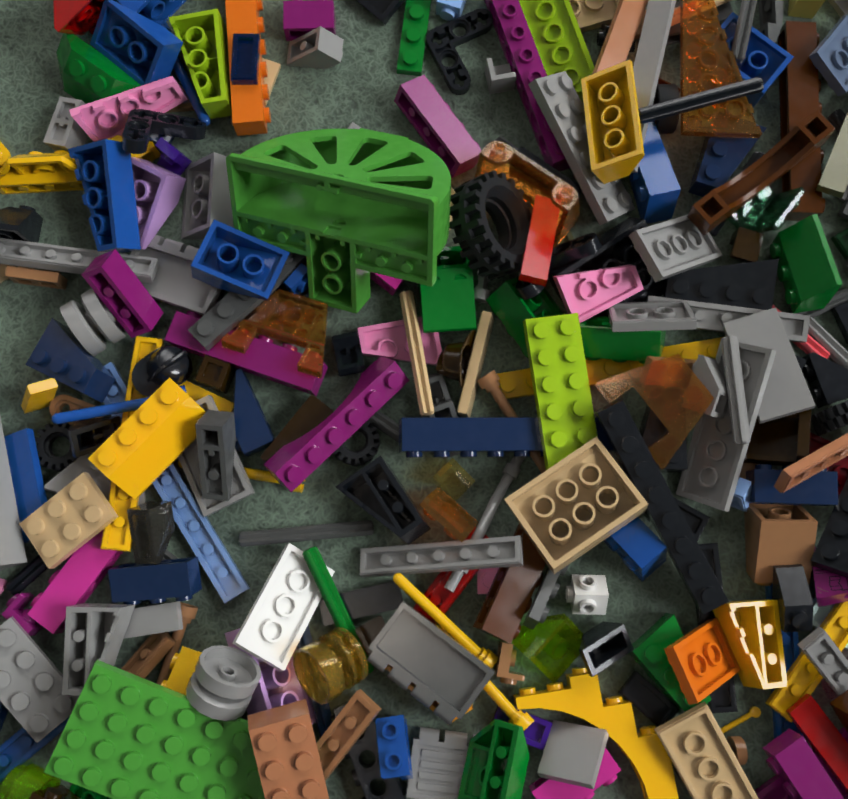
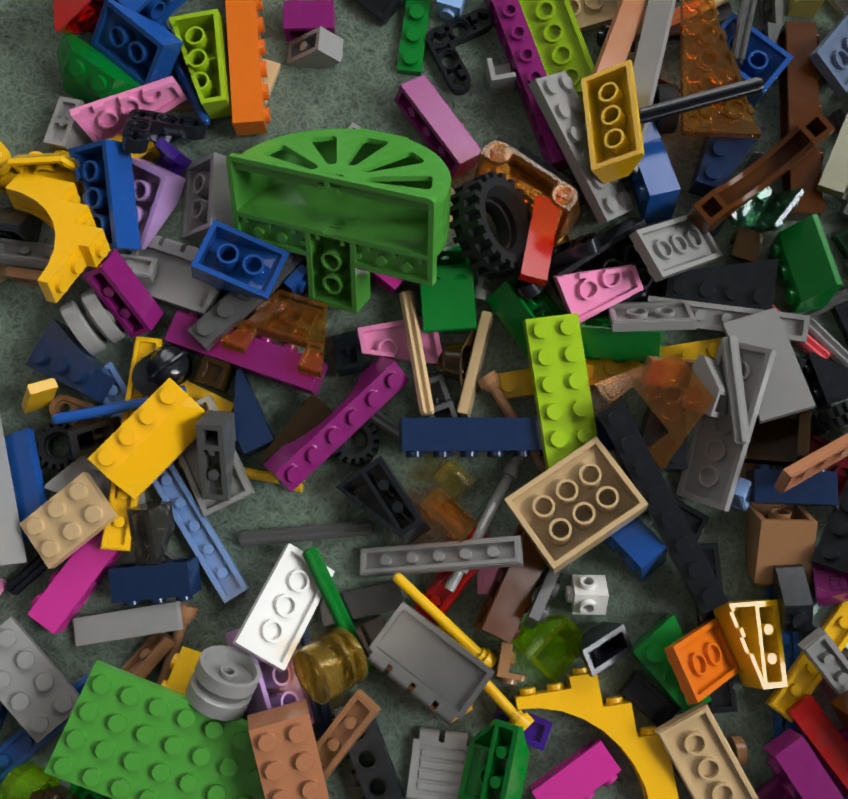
(15, 609): magenta bracket -> none
(76, 236): none -> yellow arch
(91, 635): light grey wedge -> none
(245, 59): clear blue tile -> none
(393, 747): blue bracket -> none
(573, 754): light grey tile -> none
(753, 712): yellow hinge -> none

